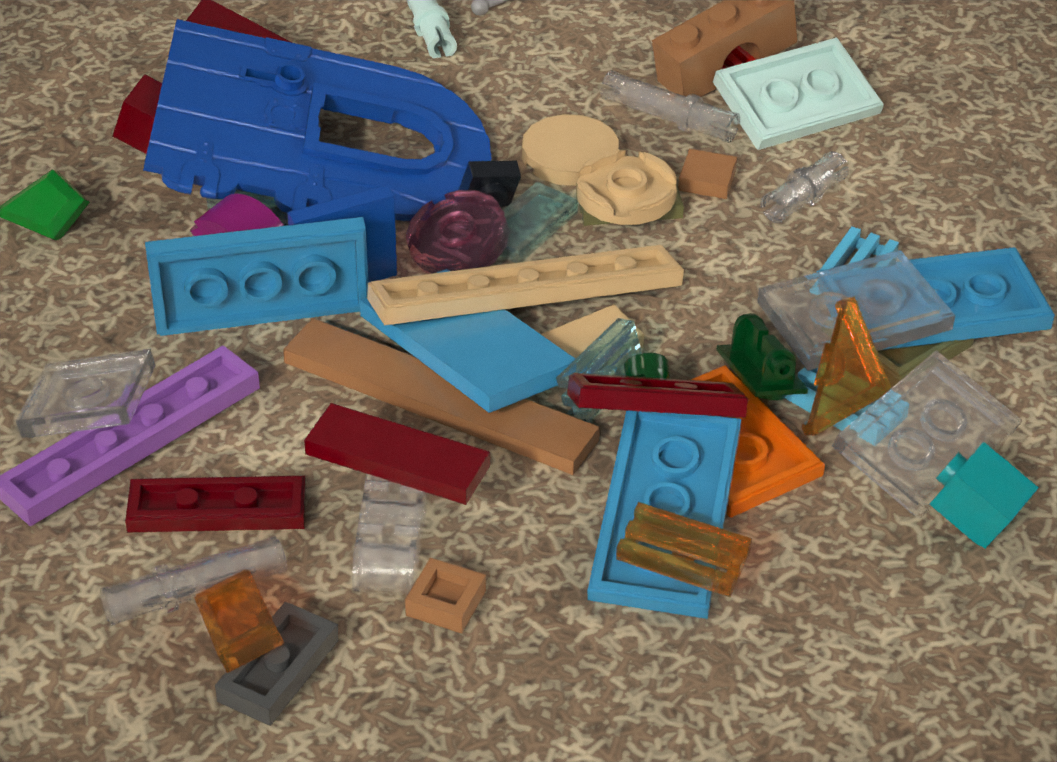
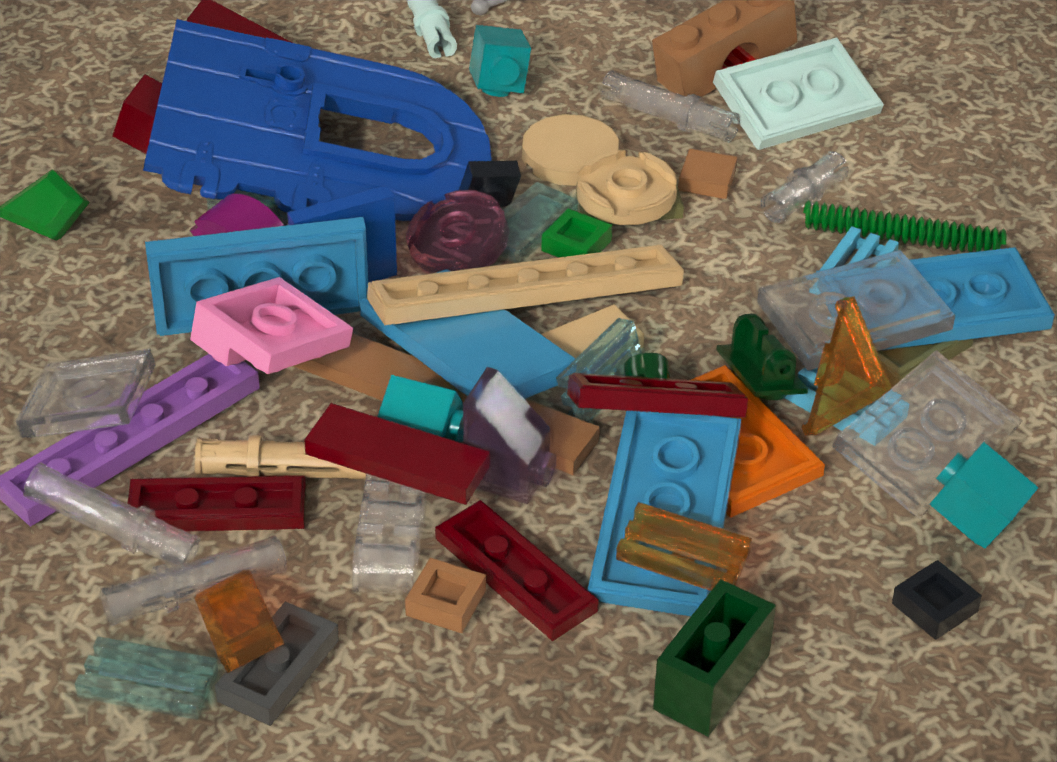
(132, 526): none -> clear pin
(150, 669): none -> clear light blue tile
(264, 458): none -> tan pin
(267, 326): none -> bright pink plate
(423, 407): none -> teal brick
(499, 60): none -> teal brick
(515, 435): none -> slope
(517, 570): none -> dark red tile
(576, 235): none -> green plate
(713, 657): none -> dark green brick
(898, 228): none -> green piece
(936, 599): none -> black plate

